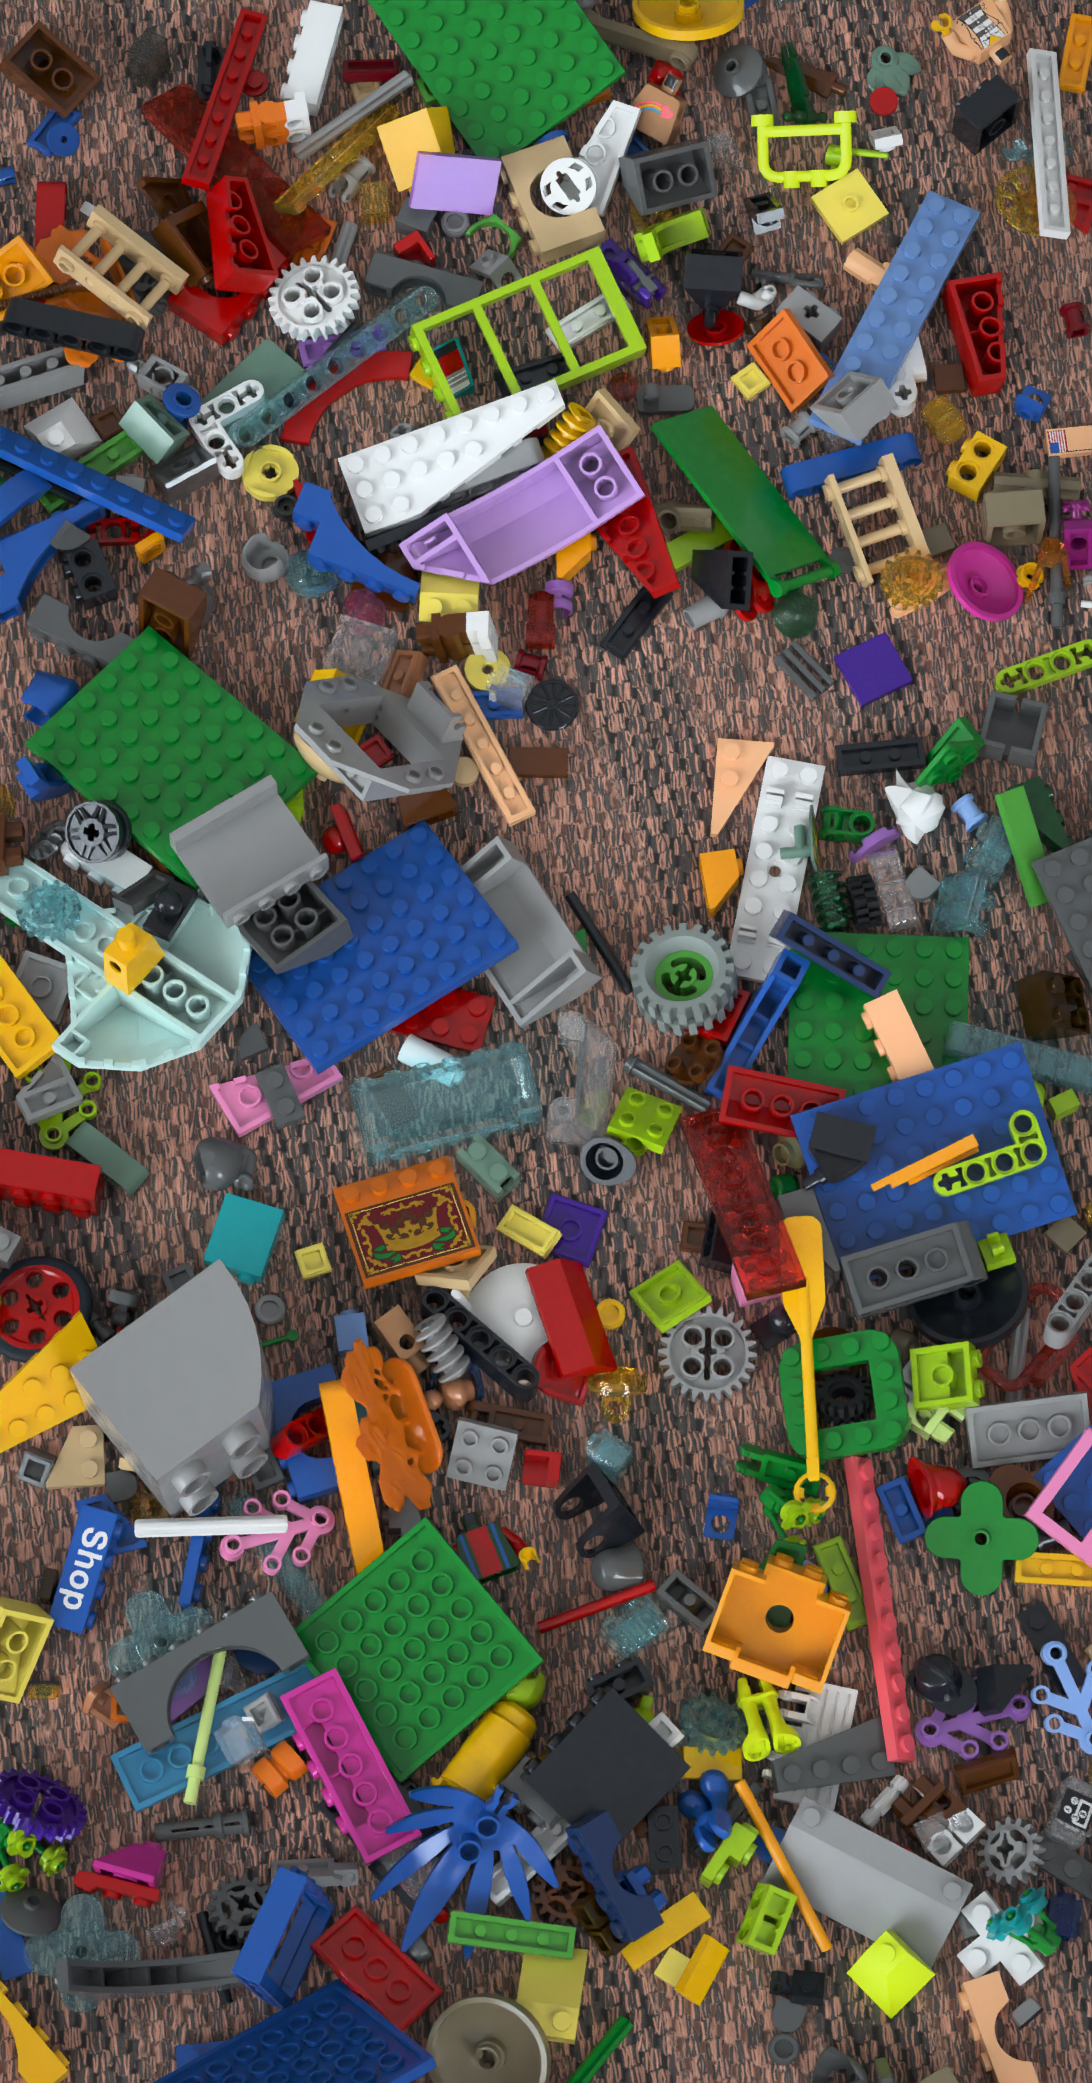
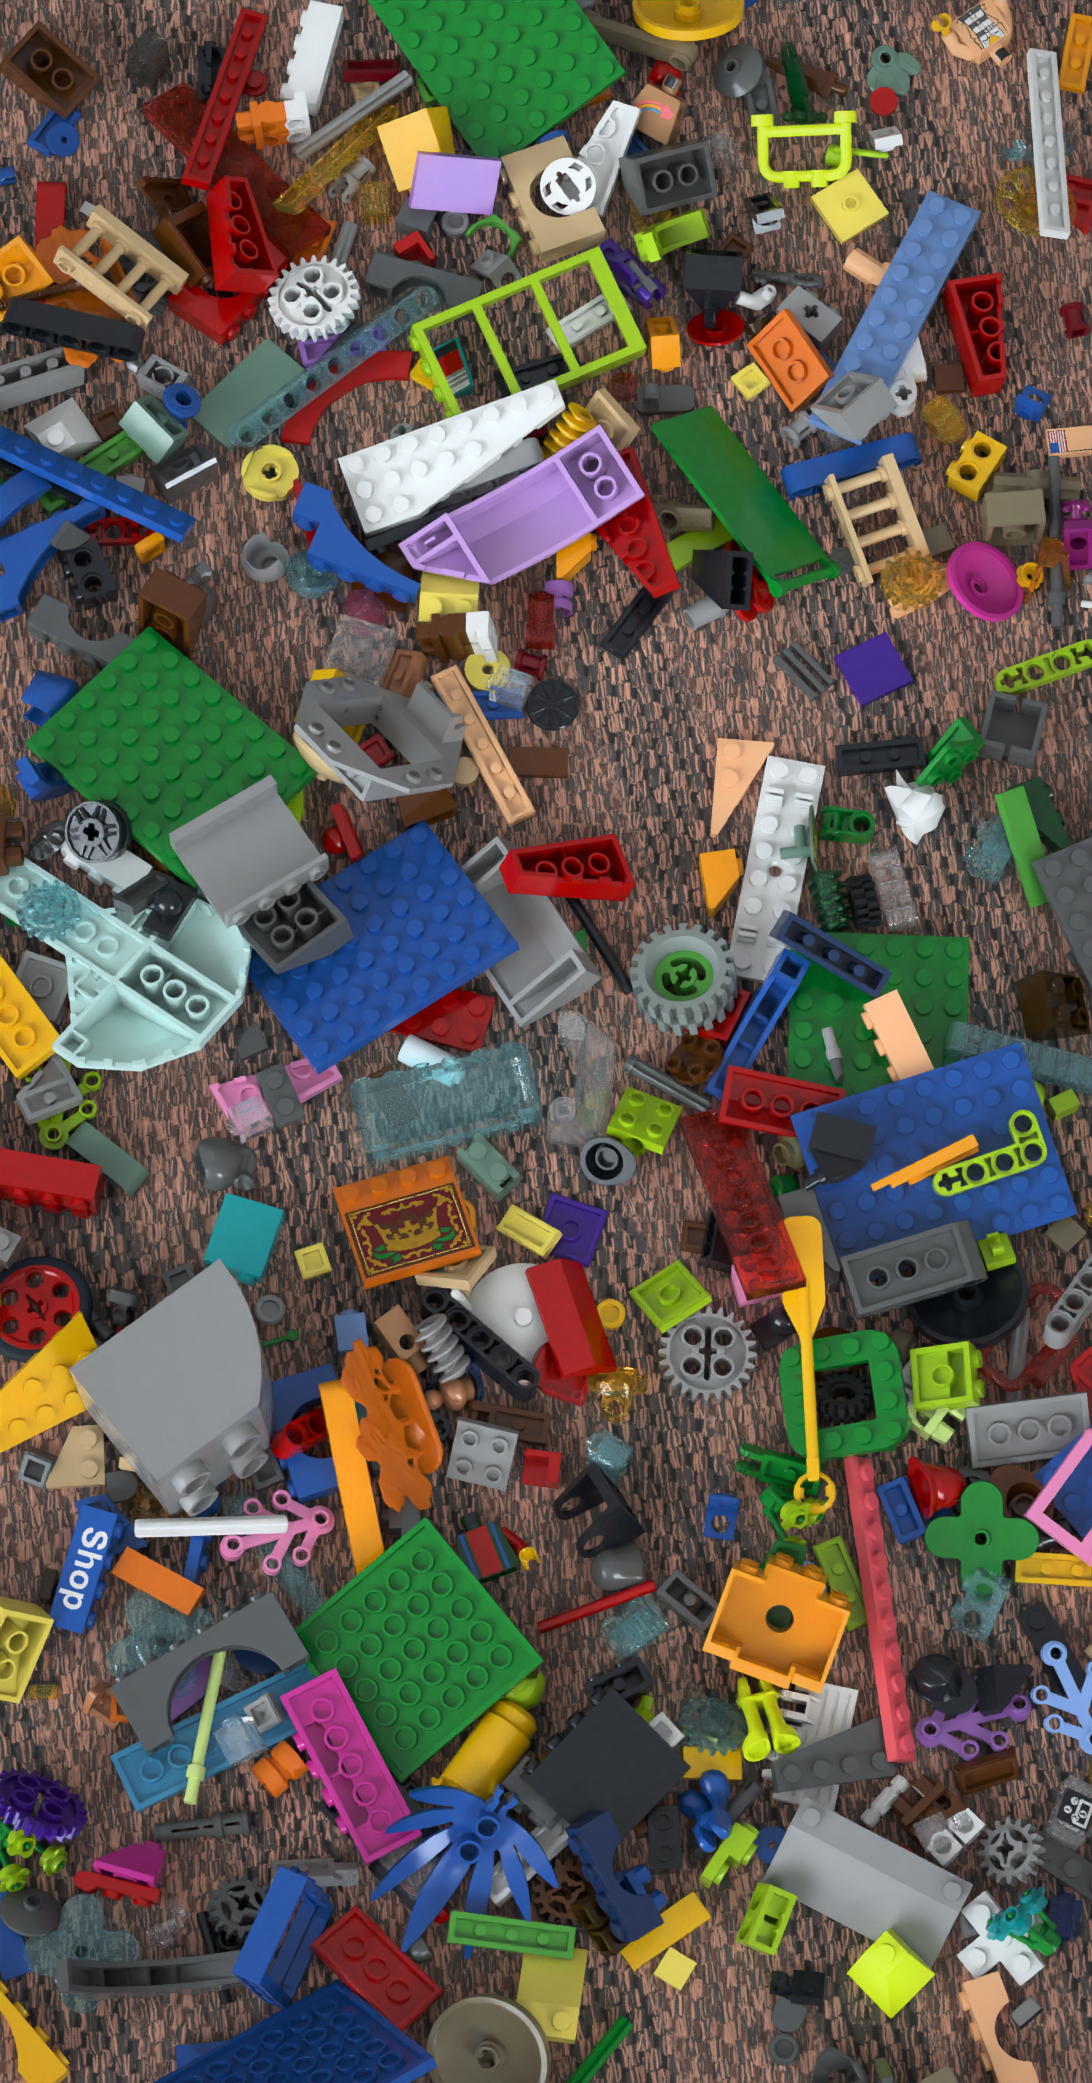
(130, 957): yellow torso -> none
(158, 1582): none -> orange tile
(215, 429): white beam -> none
(249, 1119): none -> clear brick
(280, 503): pearl dark grey plate -> none
(570, 869): none -> red wedge
(701, 1969): yellow tile -> none
(783, 1865): light orange piece -> none
(795, 614): clear green hair -> none
(833, 1054): none -> light grey piece
(874, 842): medium lavender tile -> none
(922, 884): light grey tile -> none
(960, 903): clear light blue plate -> none
(969, 812): light blue bush -> none
(985, 114): black brick -> none
(985, 1606): none -> clear light blue brick

